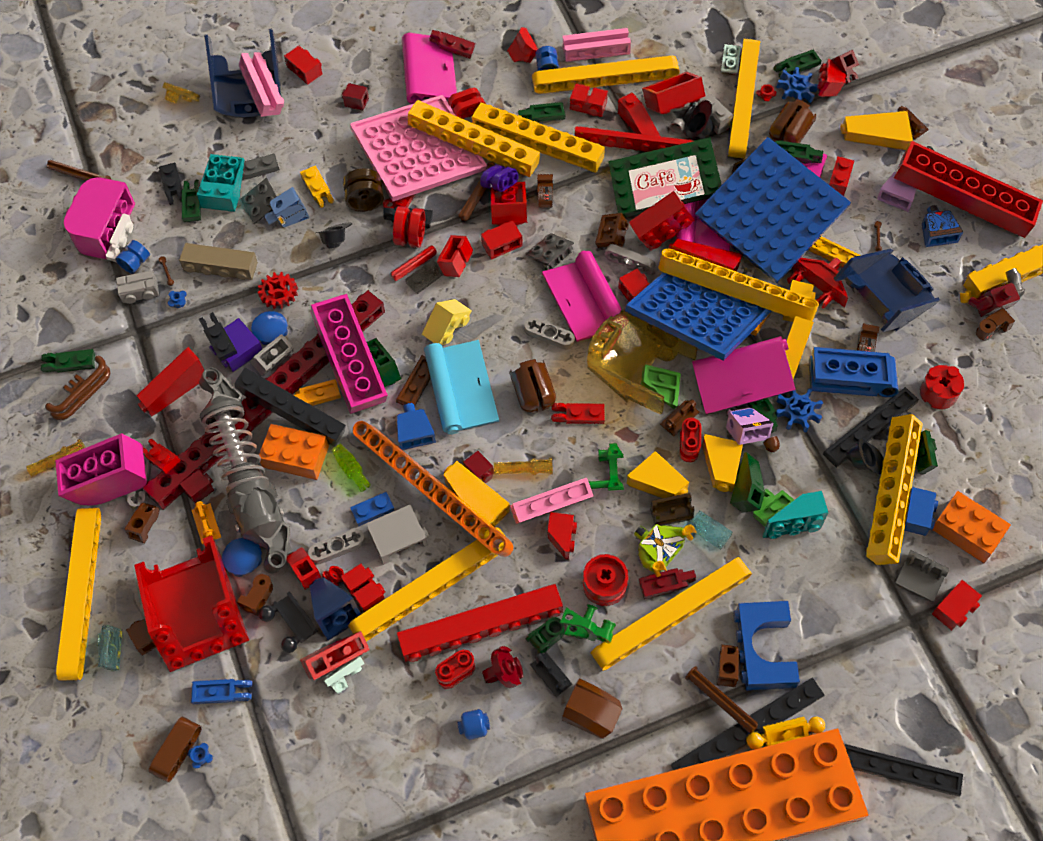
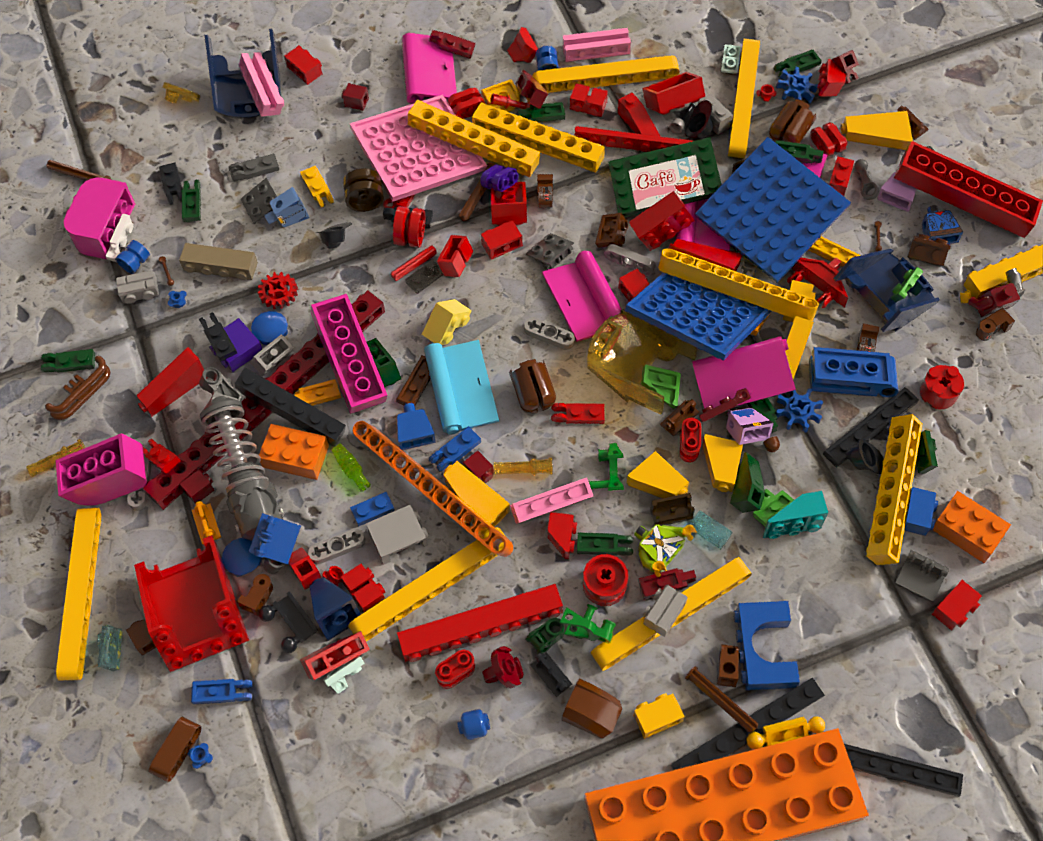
(141, 522): reddish brown leg -> none
(221, 183): teal slope -> none
(274, 538): none -> blue hinge
(456, 448): none -> blue hinge
(503, 88): none -> yellow tile
(505, 101): none -> red pin
(531, 89): none -> dark red slope
(603, 544): none -> dark green hinge
(658, 715): none -> yellow hinge
(664, 610): none -> light grey brick
(727, 403): none -> dark red hinge
(828, 139): none -> red brick
(861, 167): none -> dark grey piece
(900, 290): none -> bright green wing
(929, 250): none -> reddish brown bracket

